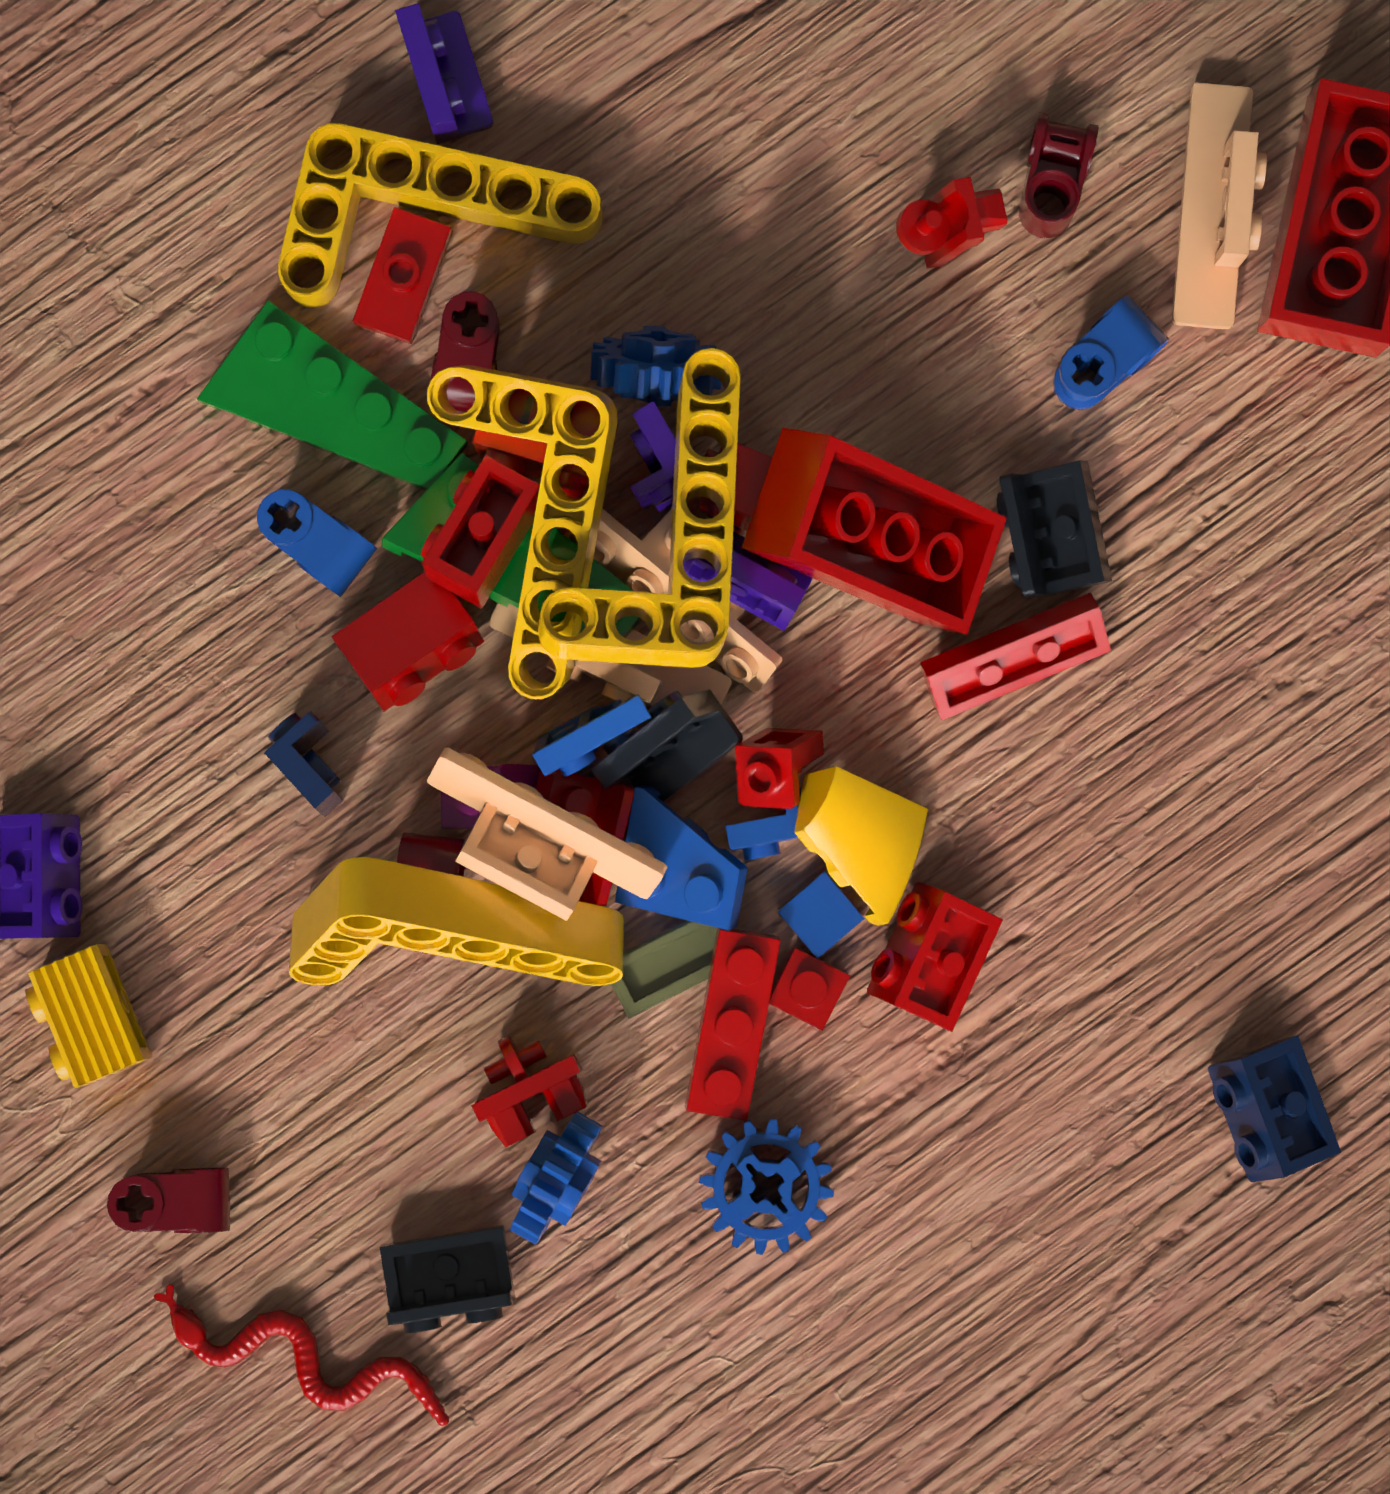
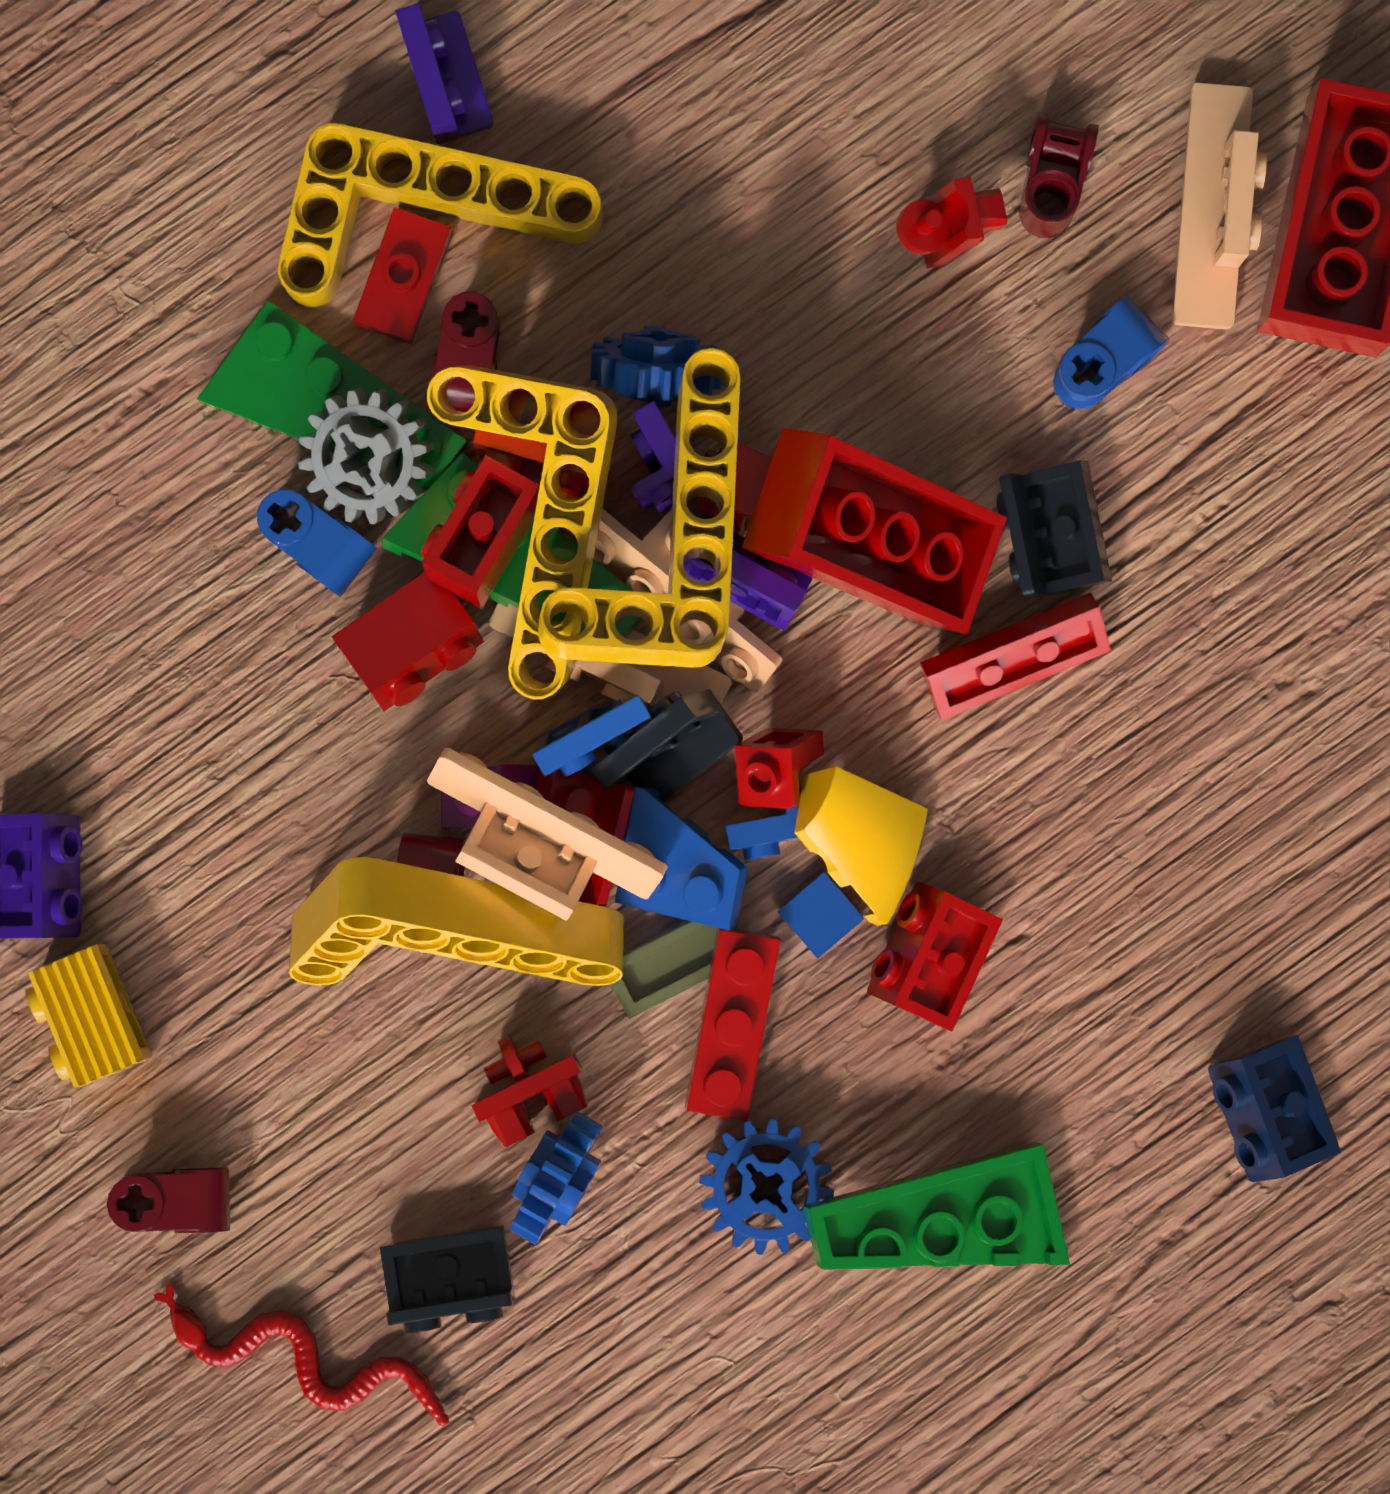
(307, 772): dark blue bracket -> none
(351, 437): none -> light grey gear
(808, 989): red plate -> none
(960, 1214): none -> green wing

